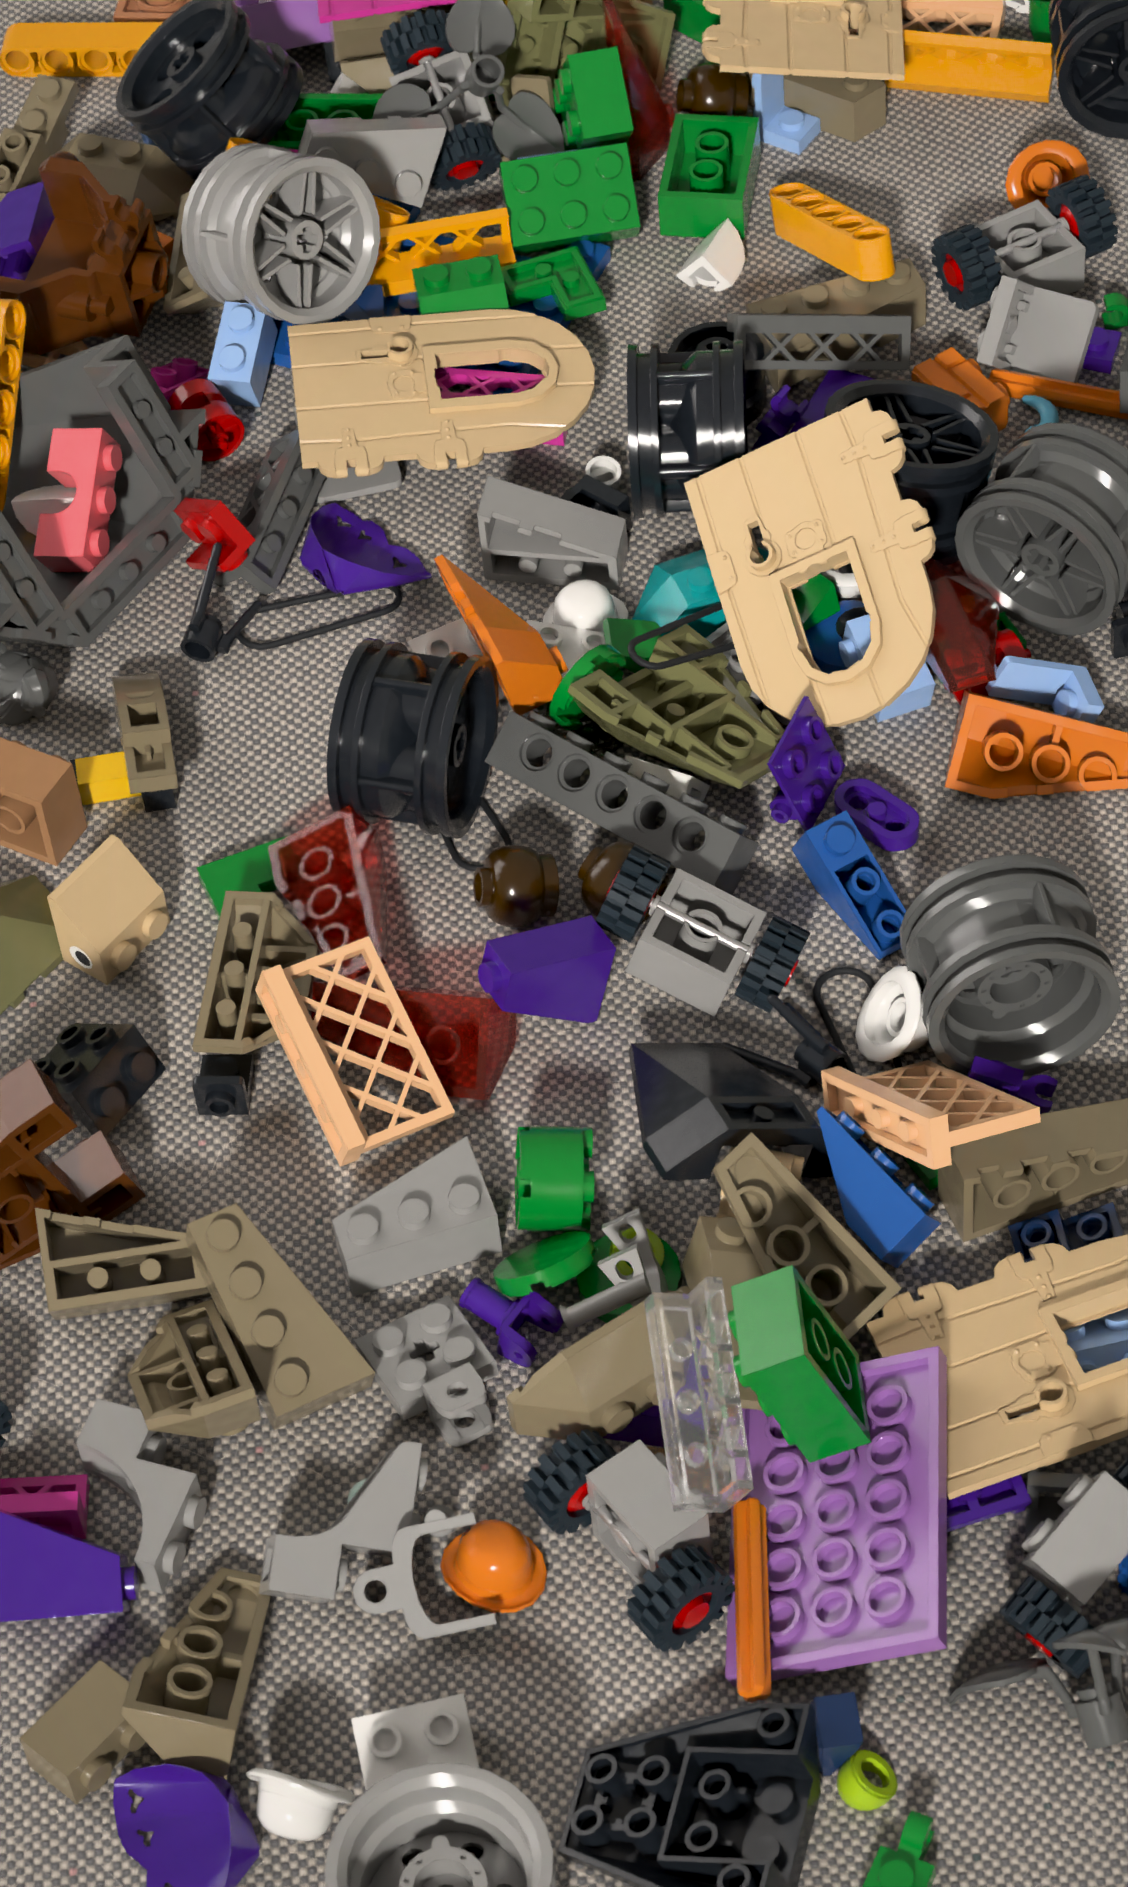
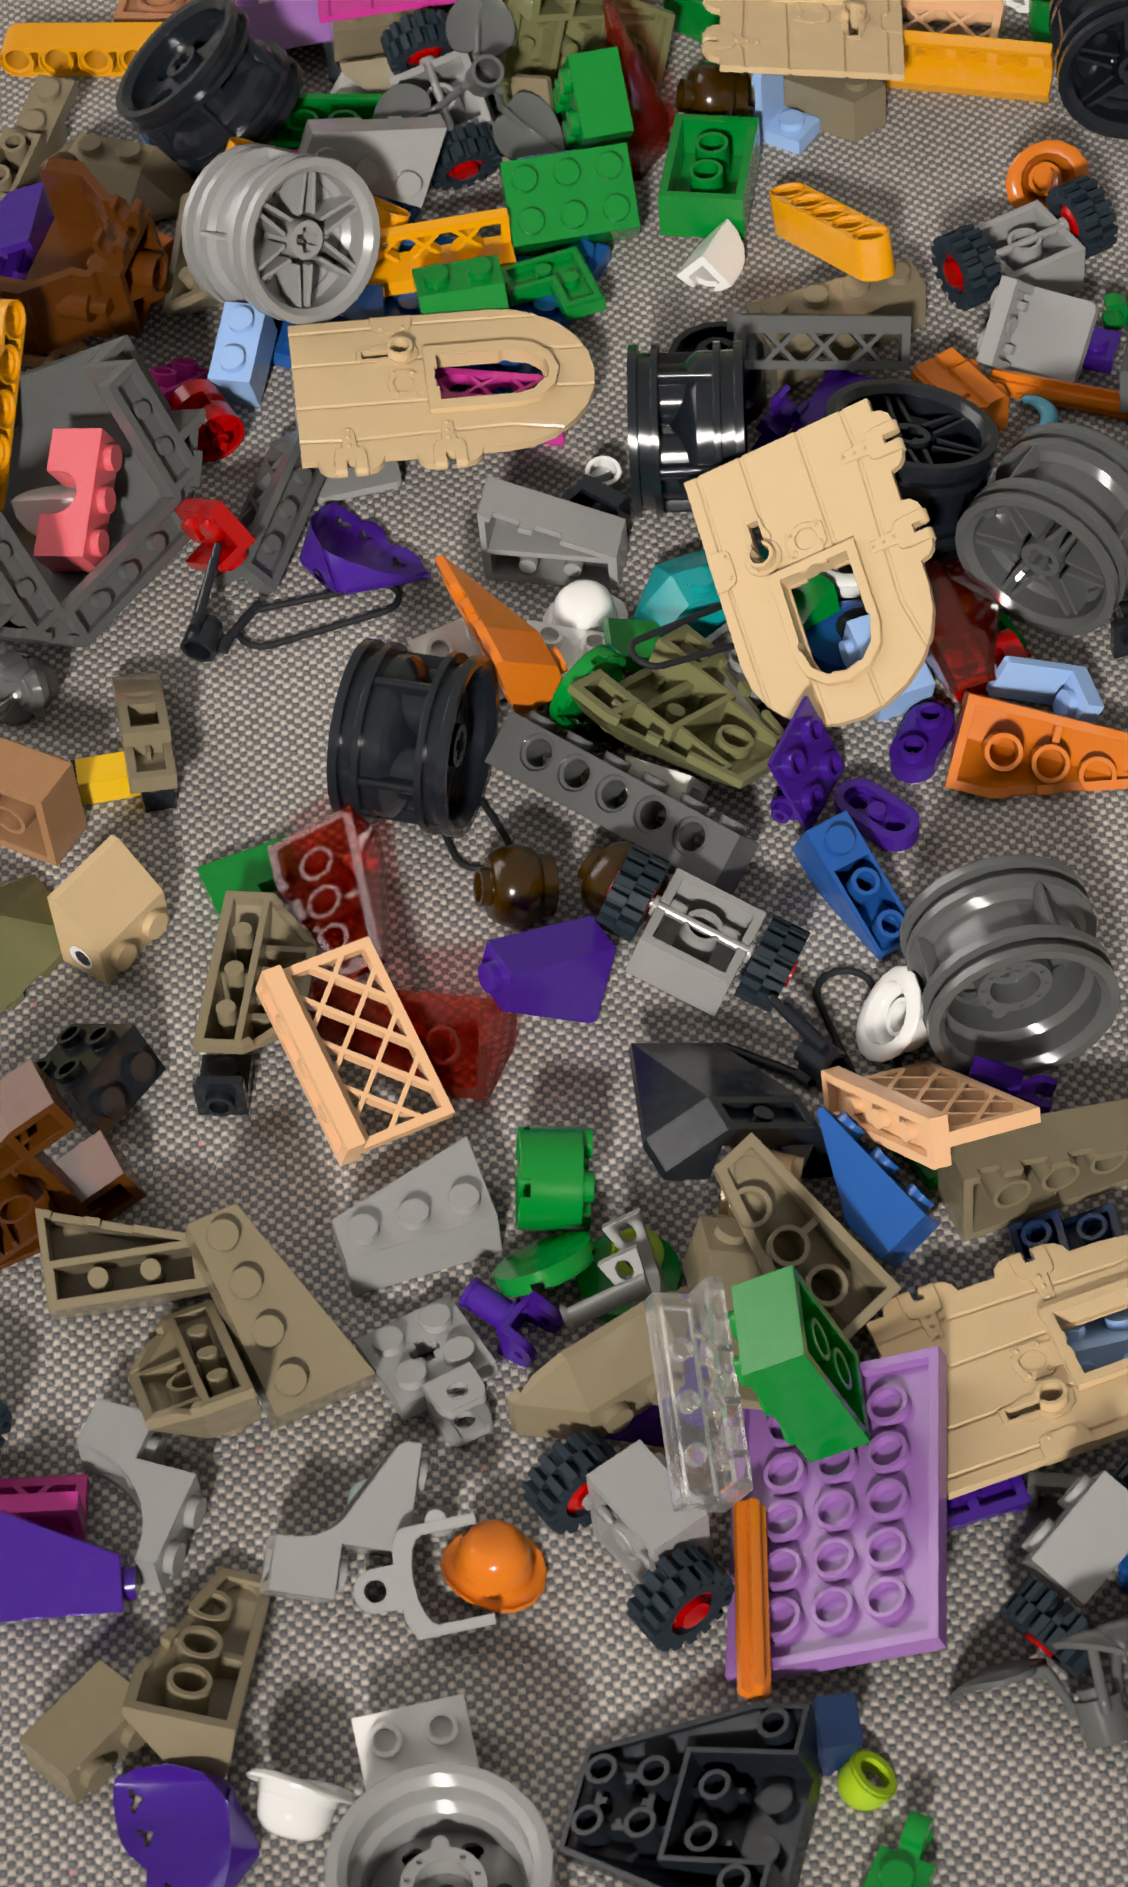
(928, 734): none -> dark purple plate

